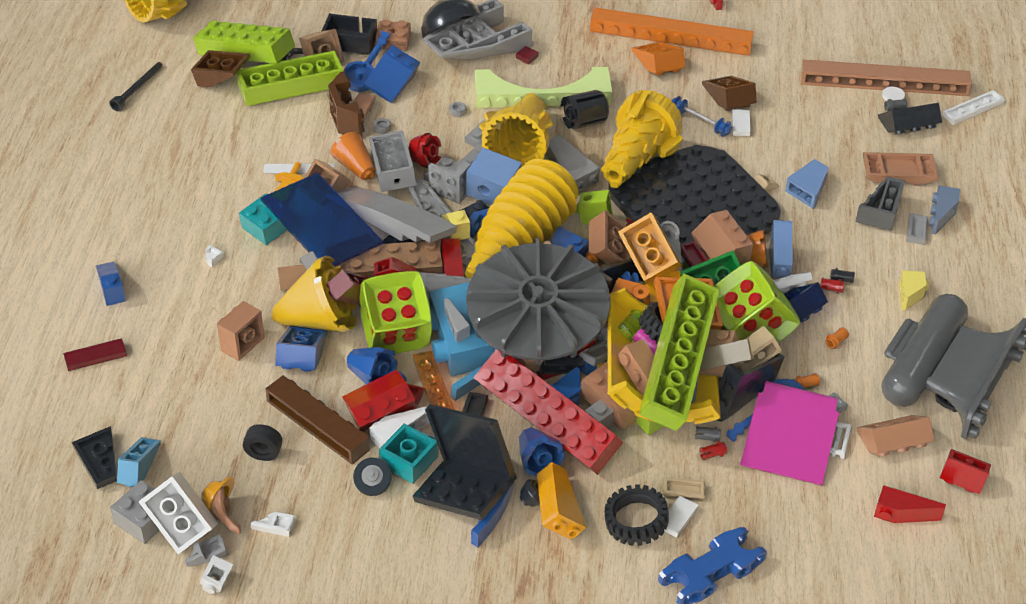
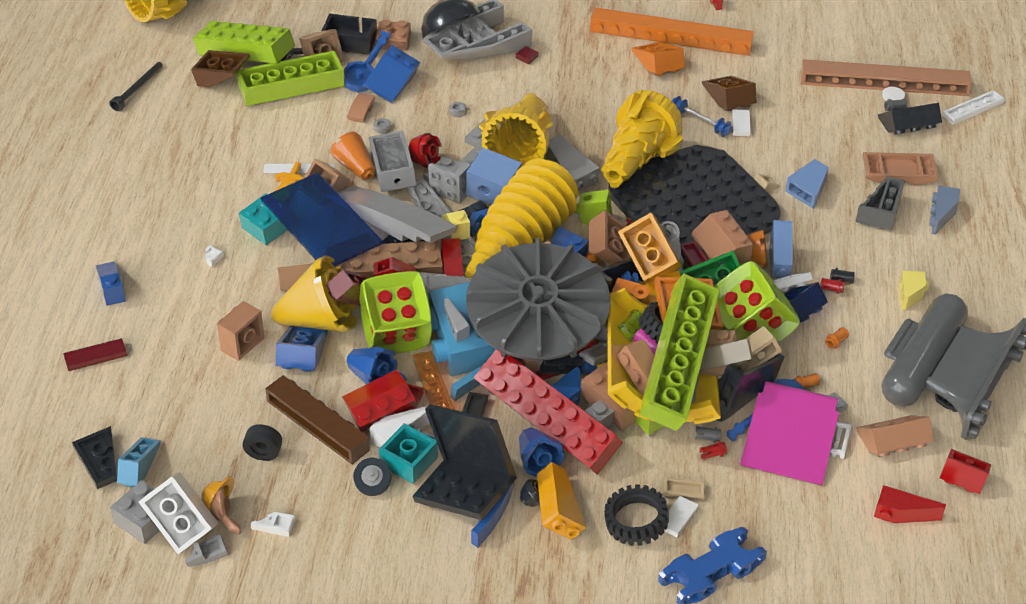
(216, 568): white brick -> none
(308, 259): light grey slope -> none
(344, 114): reddish brown slope -> none
(497, 93): yellowish green arch -> none
(585, 109): black cylinder -> none
(917, 229): light grey tile -> none

